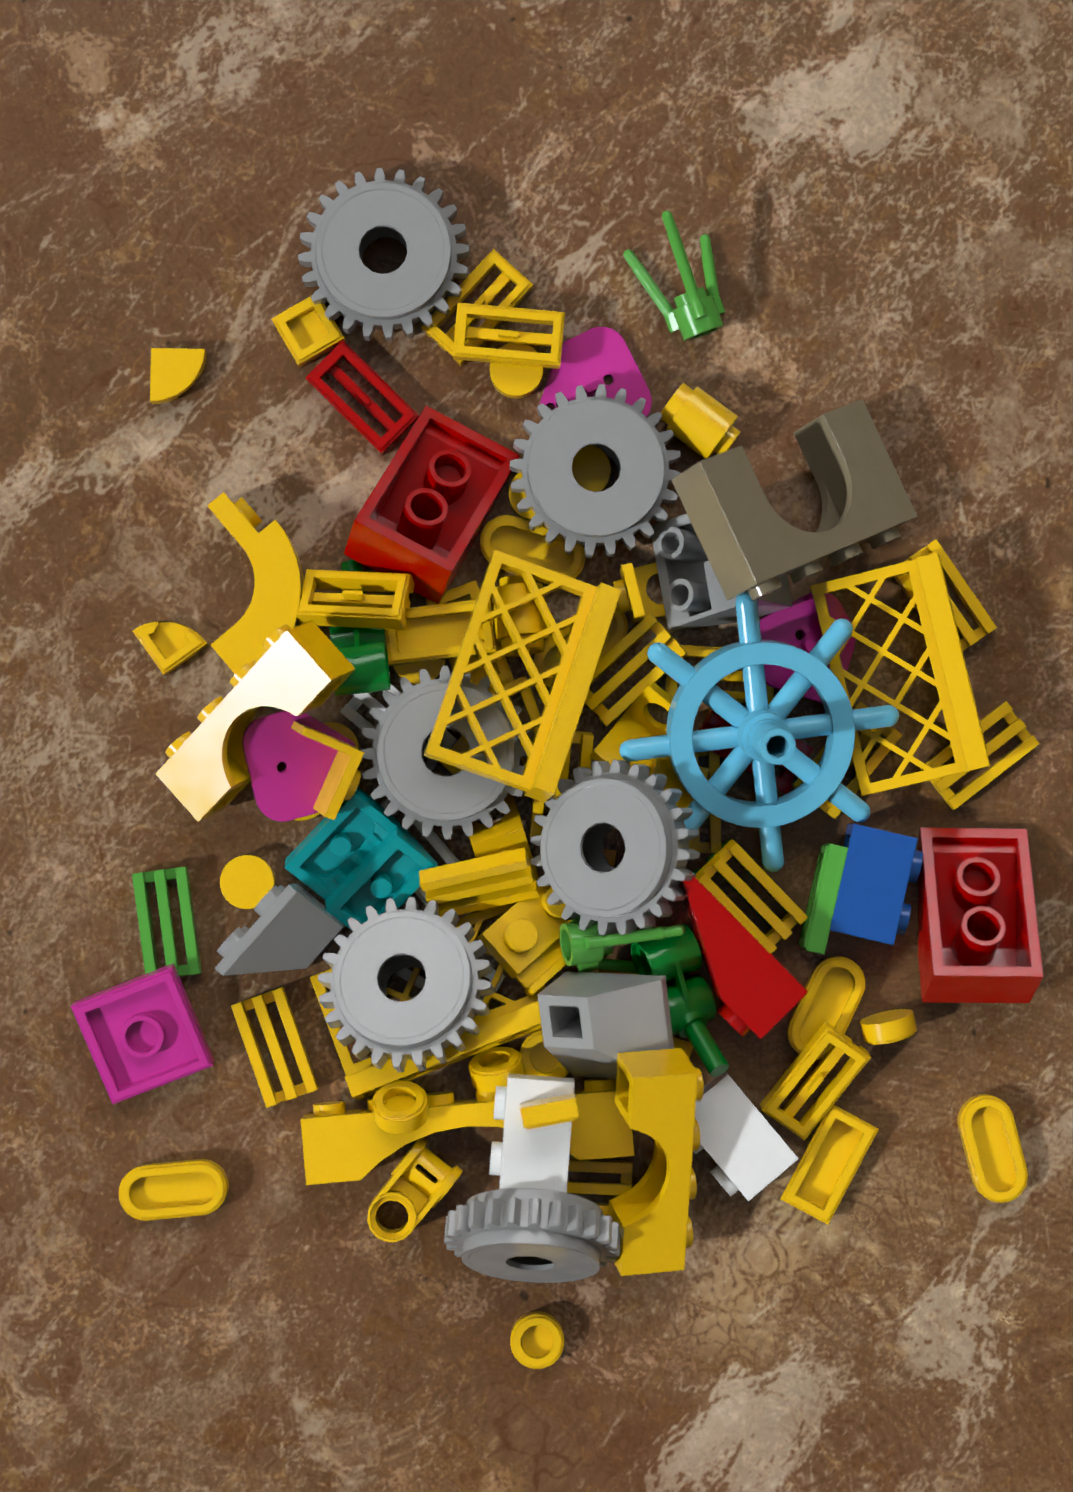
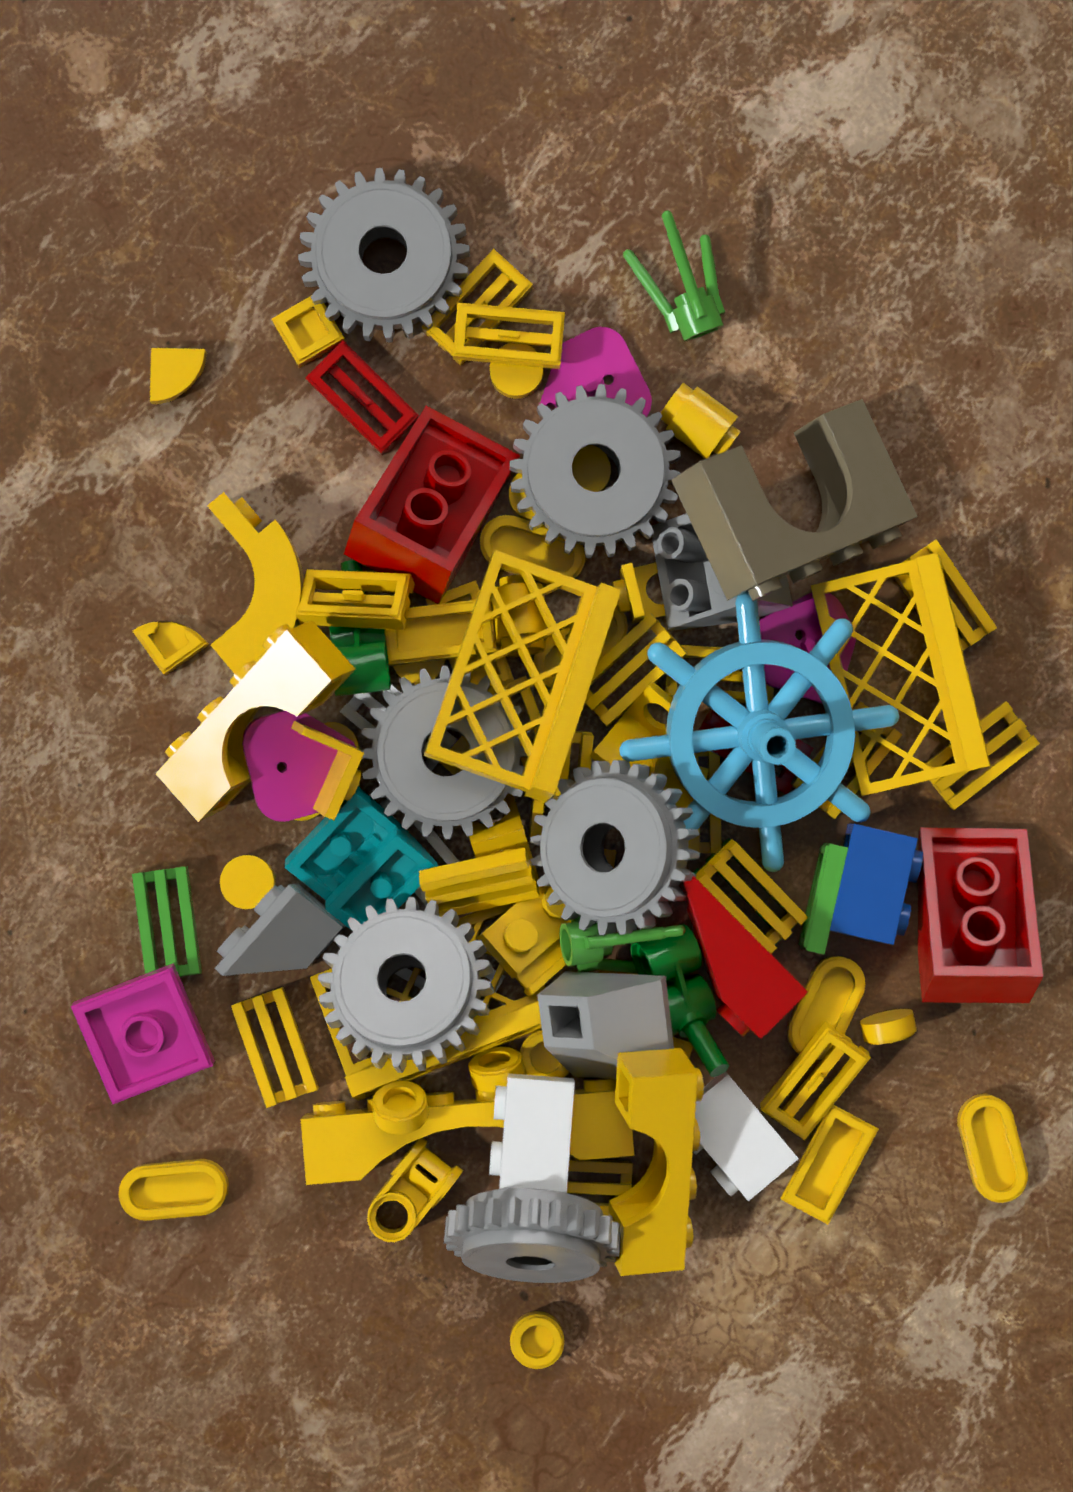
(549, 1111): yellow tile -> none

